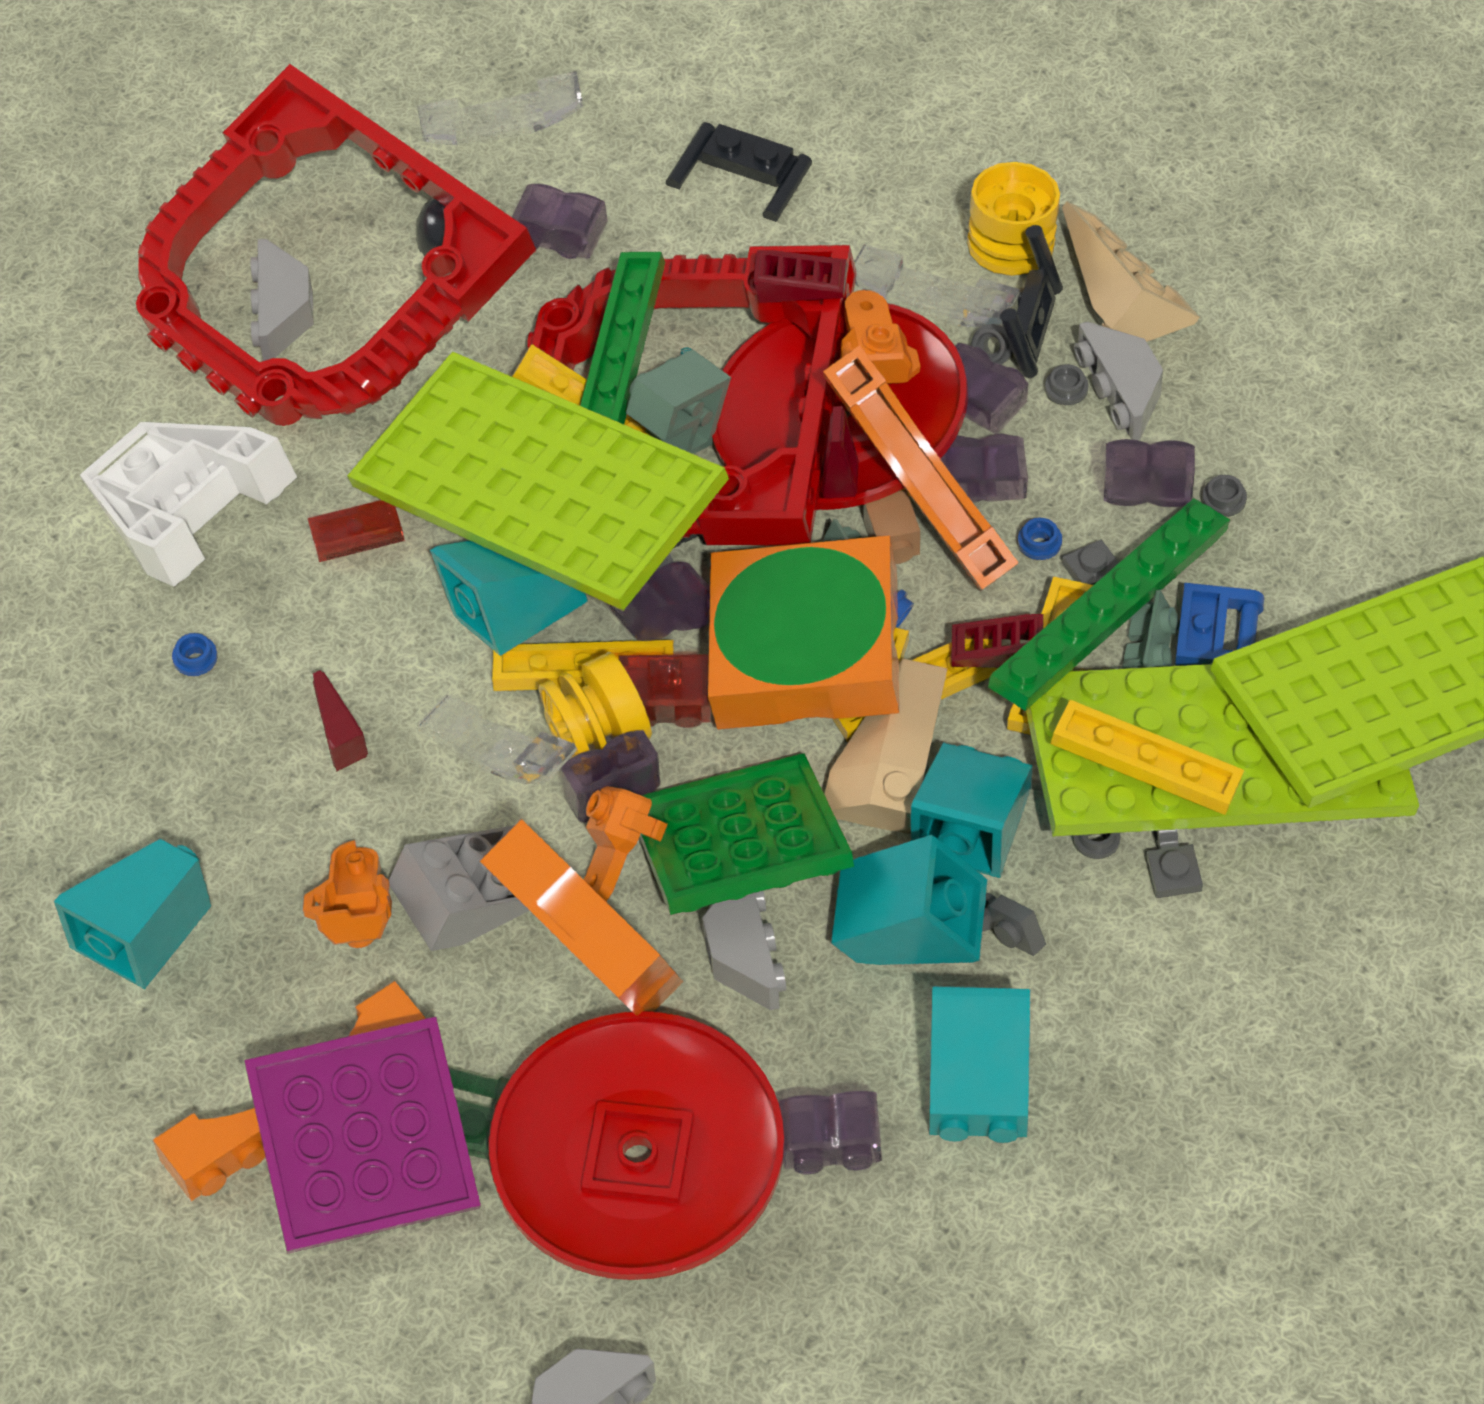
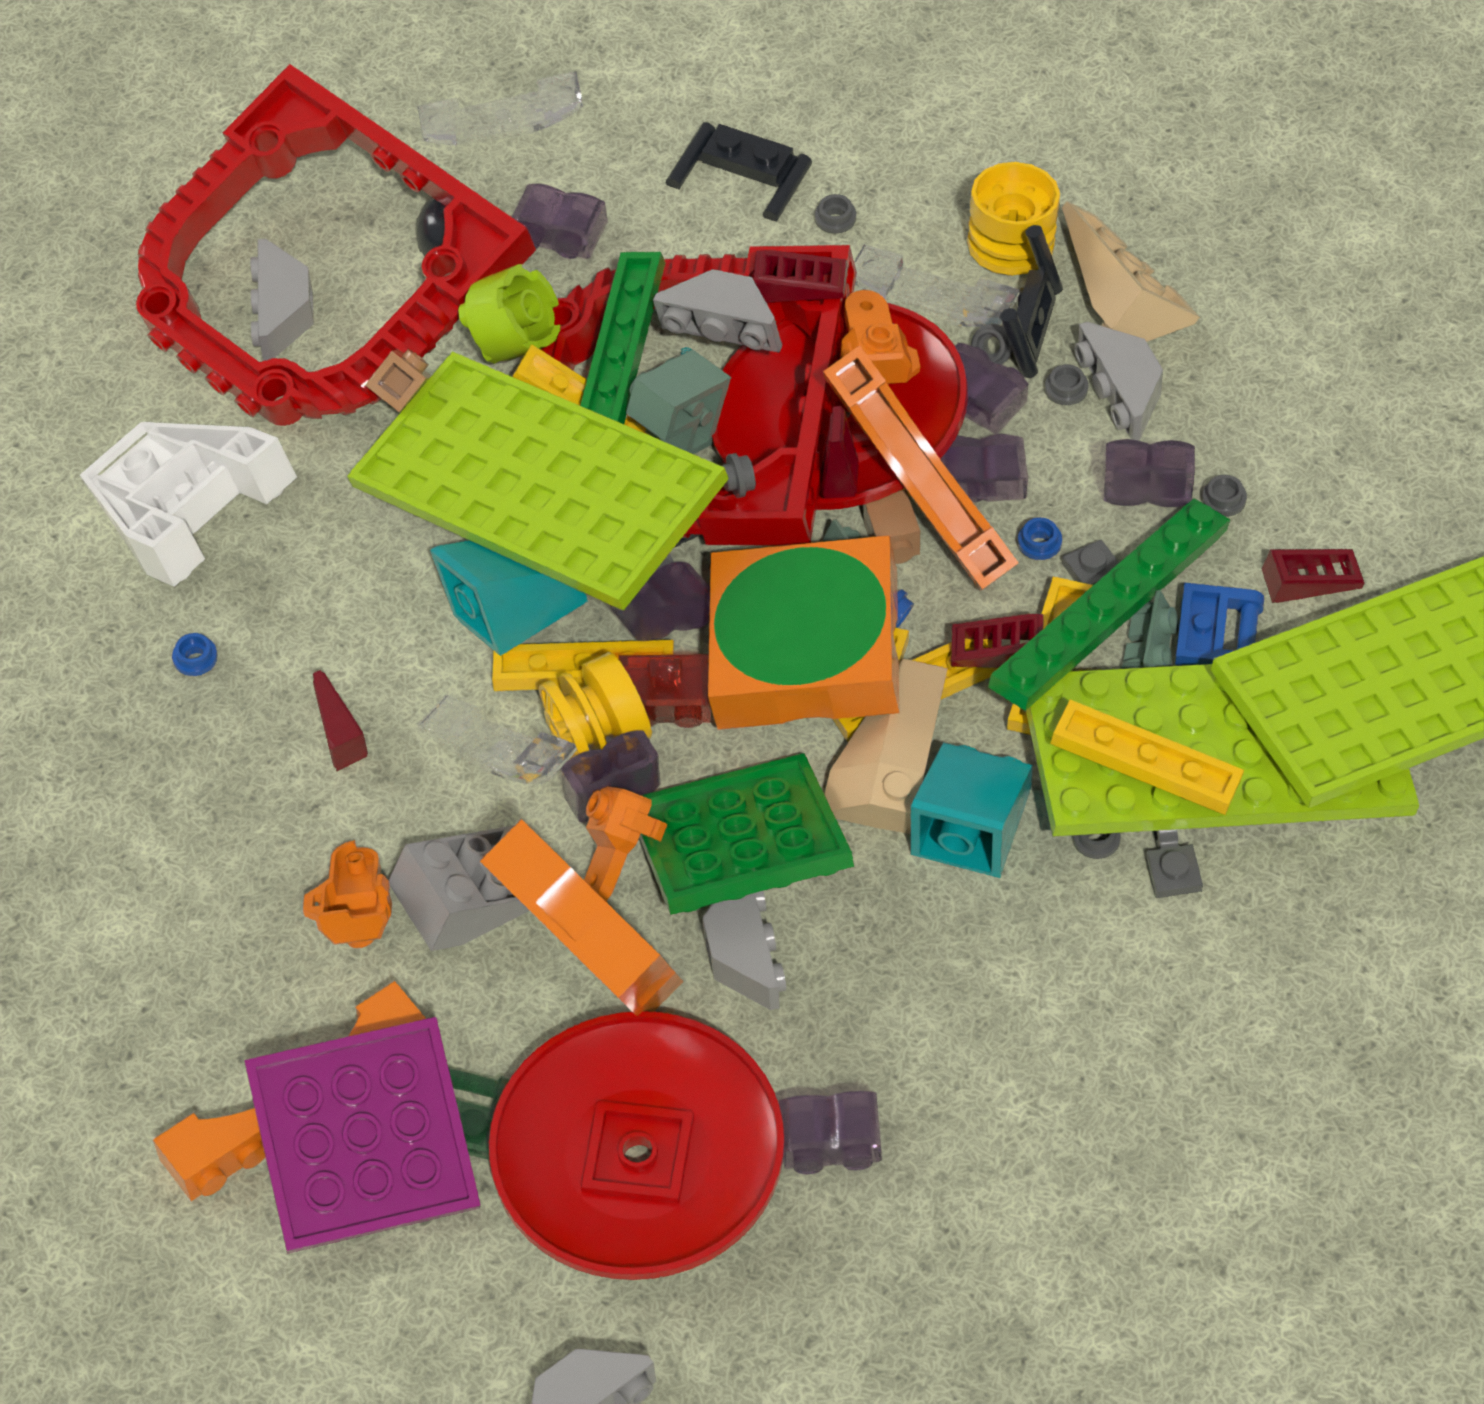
(136, 910): teal slope -> none
(355, 530): clear red plate -> none
(399, 378): none -> medium nougat brick
(510, 313): none -> lime brick
(721, 309): none -> light grey slope
(740, 475): none -> dark grey plate
(837, 205): none -> dark grey plate
(910, 906): teal slope -> none
(979, 1063): teal slope -> none
(1013, 924): dark grey plate -> none
(1286, 583): none -> dark red slope

